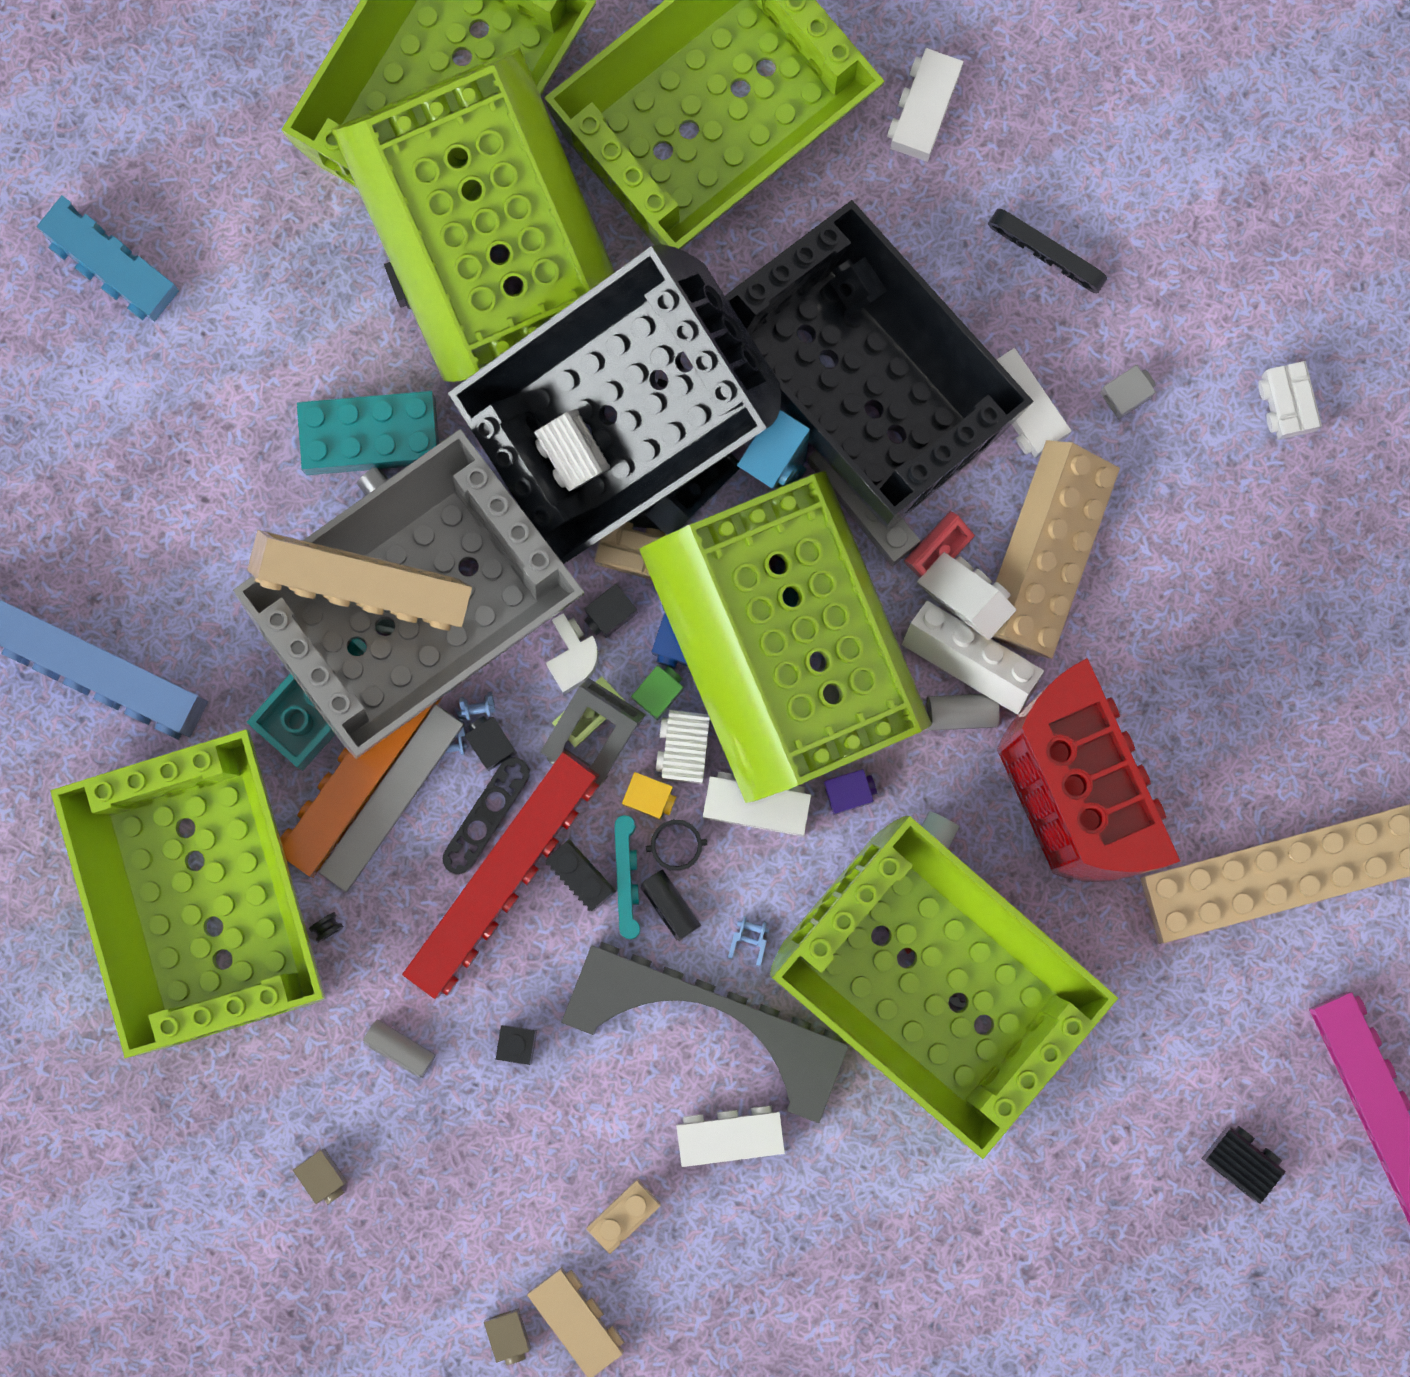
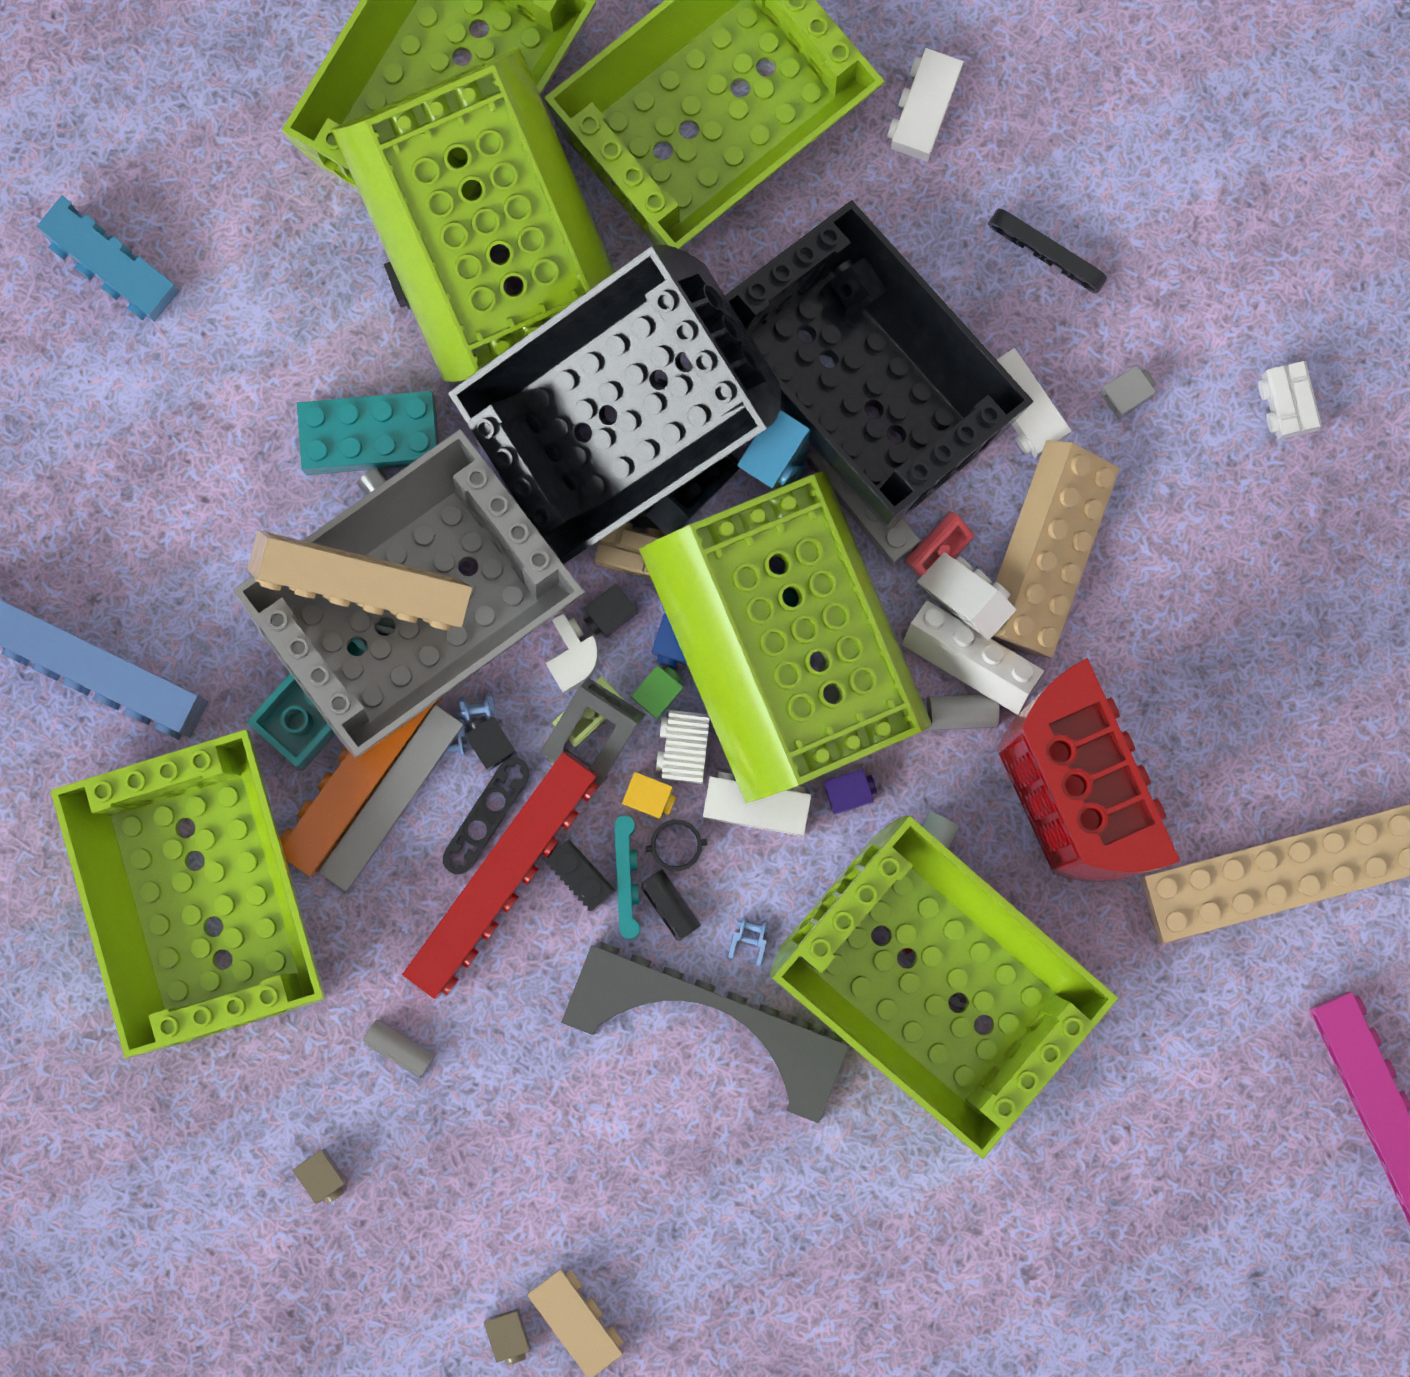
(326, 927): black bush -> none
(516, 1044): black brick -> none
(571, 450): white brick -> none
(623, 1216): tan brick -> none
(730, 1136): white brick -> none
(1244, 1164): black brick -> none

